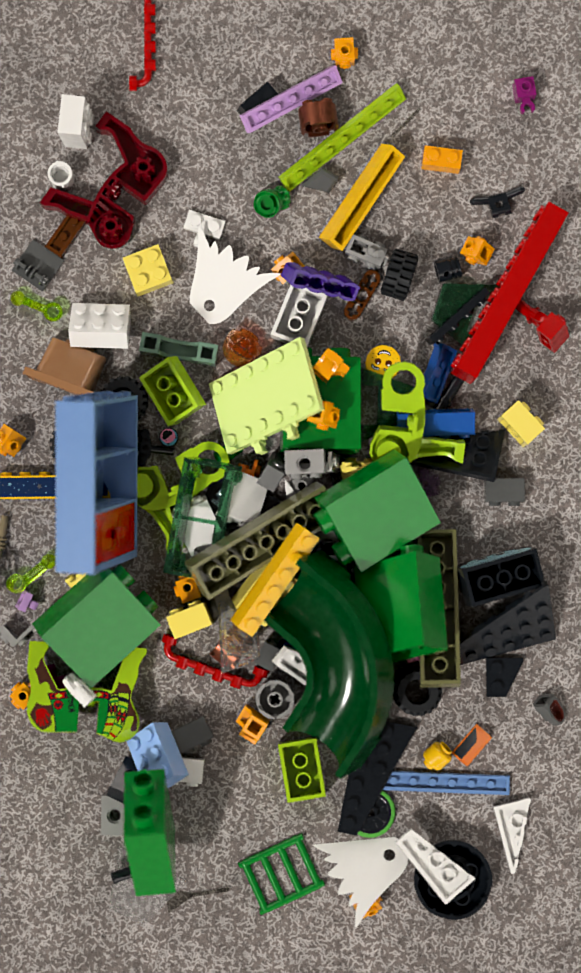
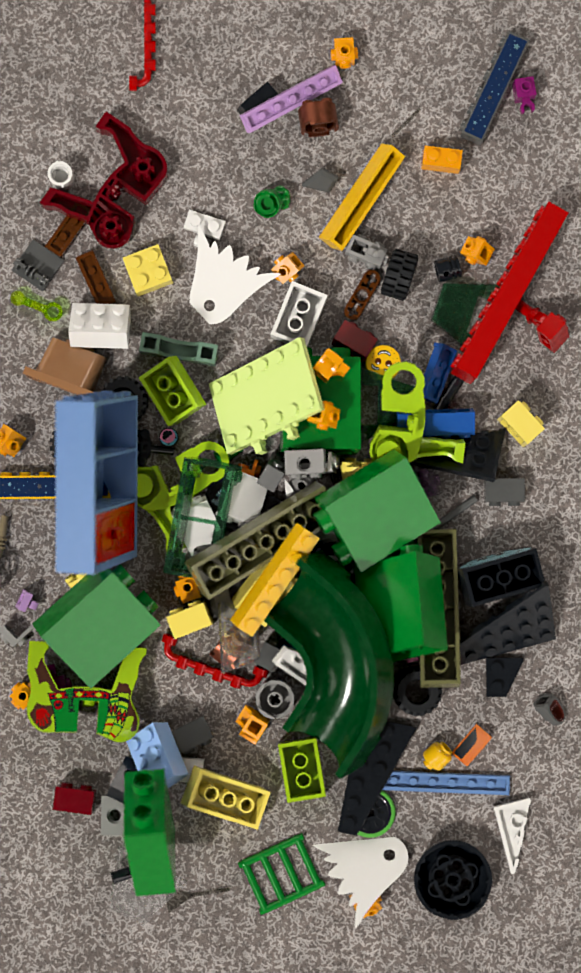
(47, 562): clear neon green piece -> none
(74, 799): none -> dark red brick
(75, 122): white brick -> none
(79, 689): white hinge -> none
(95, 278): none -> reddish brown plate
(225, 797): none -> light yellow brick
(241, 347): clear orange cylinder -> none
(320, 281): dark purple brick -> none
(342, 137): lime tile -> none
(355, 339): none -> dark red brick
(438, 870): white wing -> none
(455, 512): none -> dark grey piece
(463, 312): black plate -> none
(491, 200): black piece -> none
(494, 88): none -> dark blue brick

